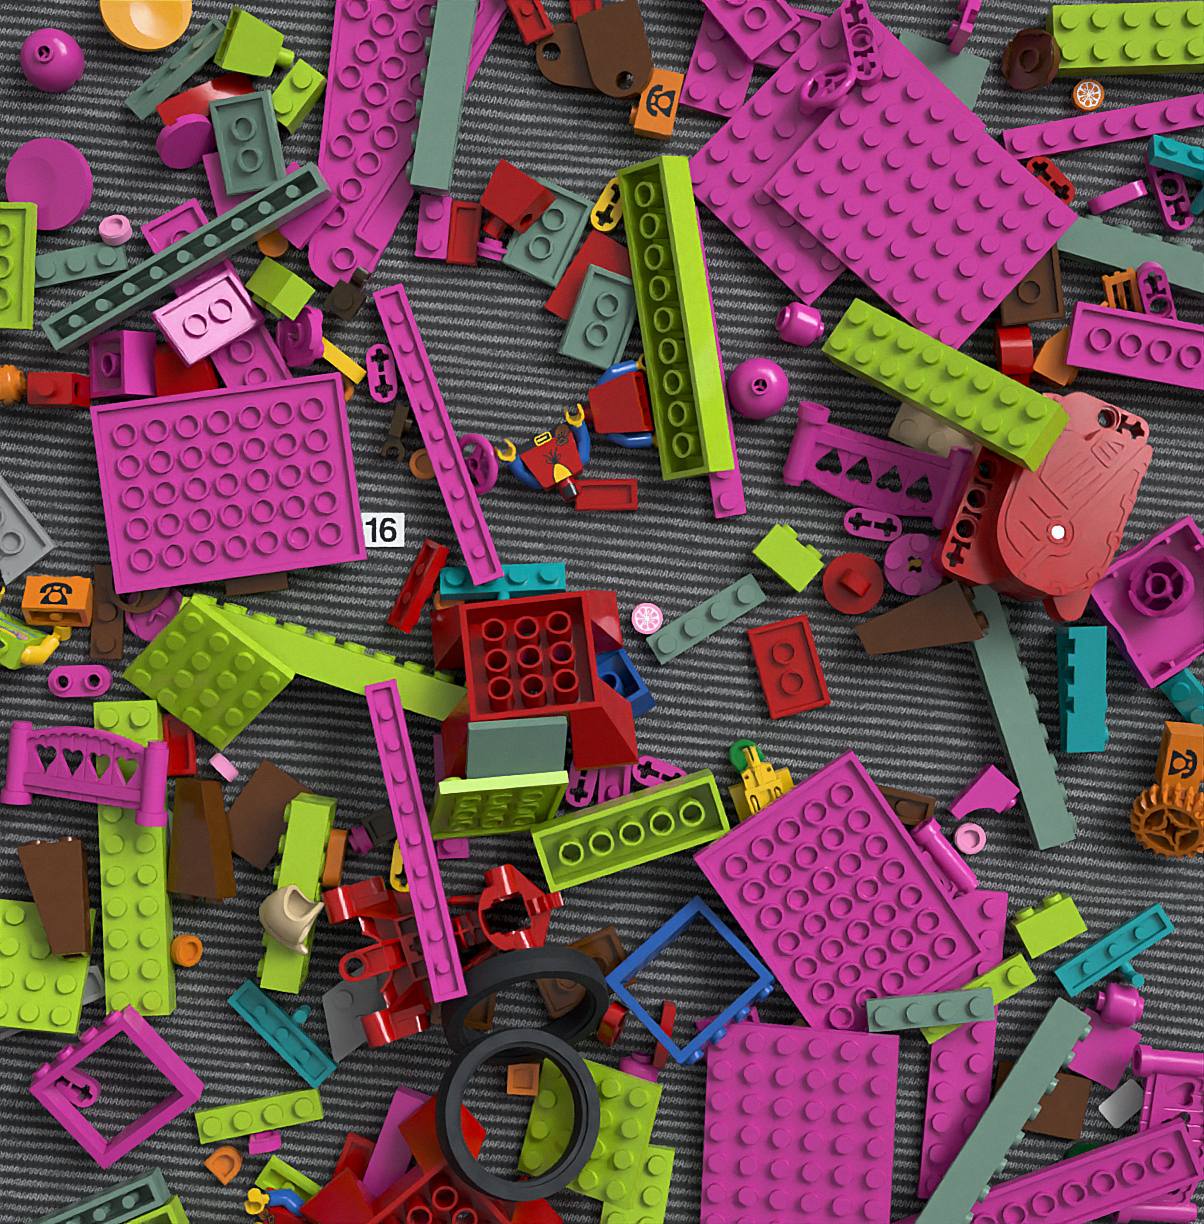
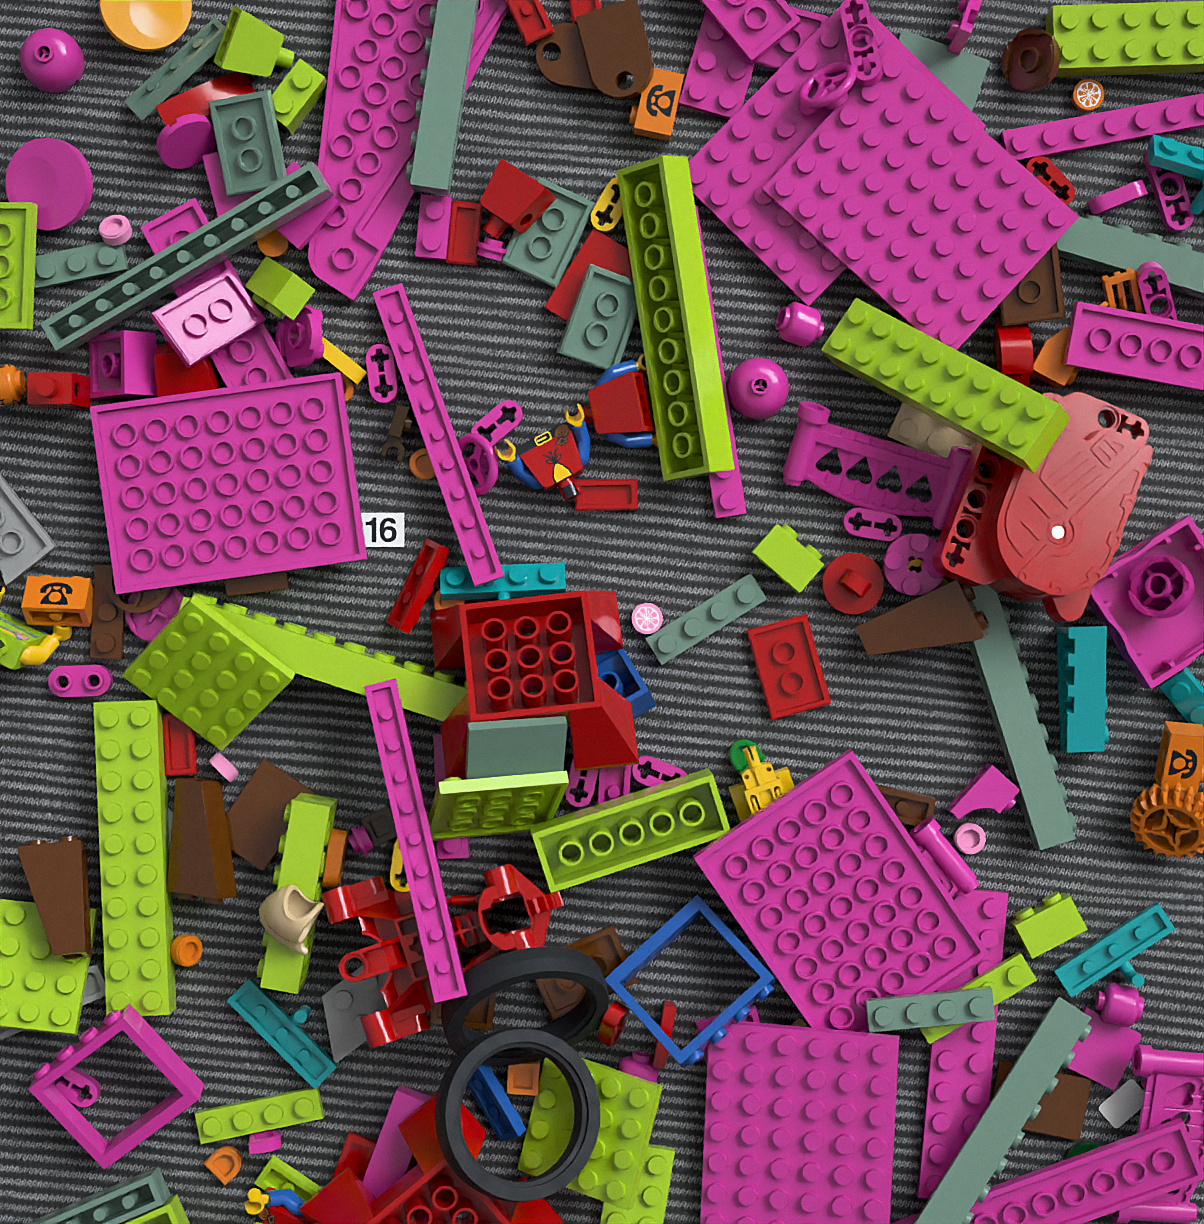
(142, 792): dark pink piece -> none
(346, 297): dark brown plate -> none
(495, 415): none -> dark pink beam
(495, 1104): none -> blue plate

